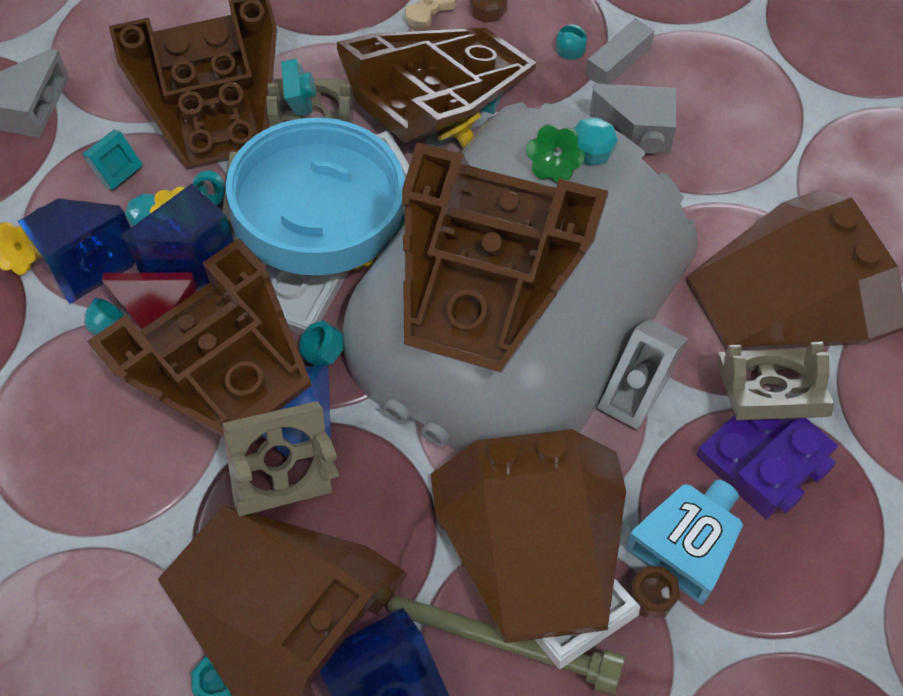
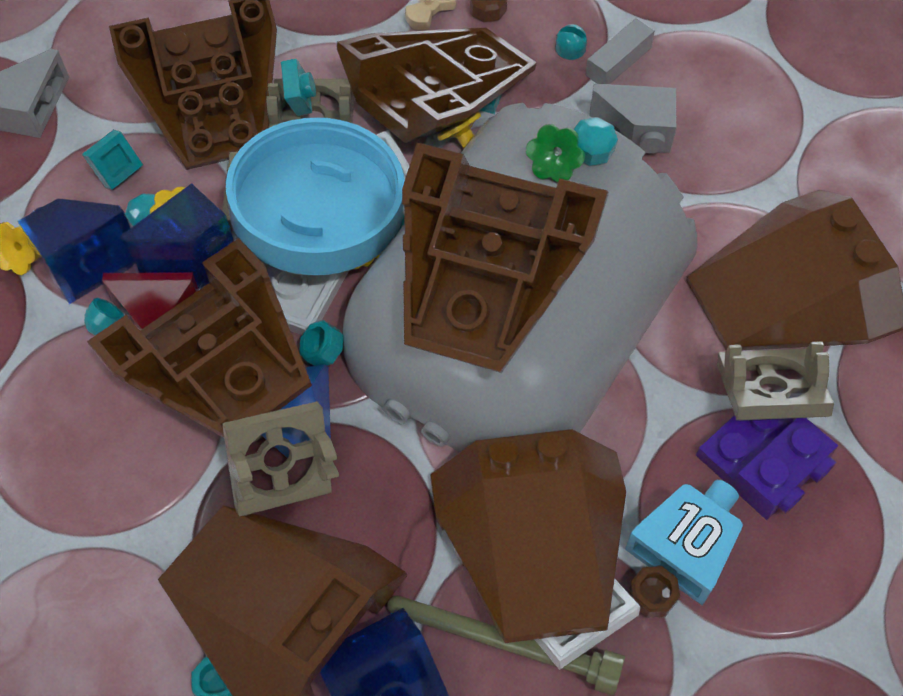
(217, 181): teal hinge -> none
(642, 372): light grey slope -> none

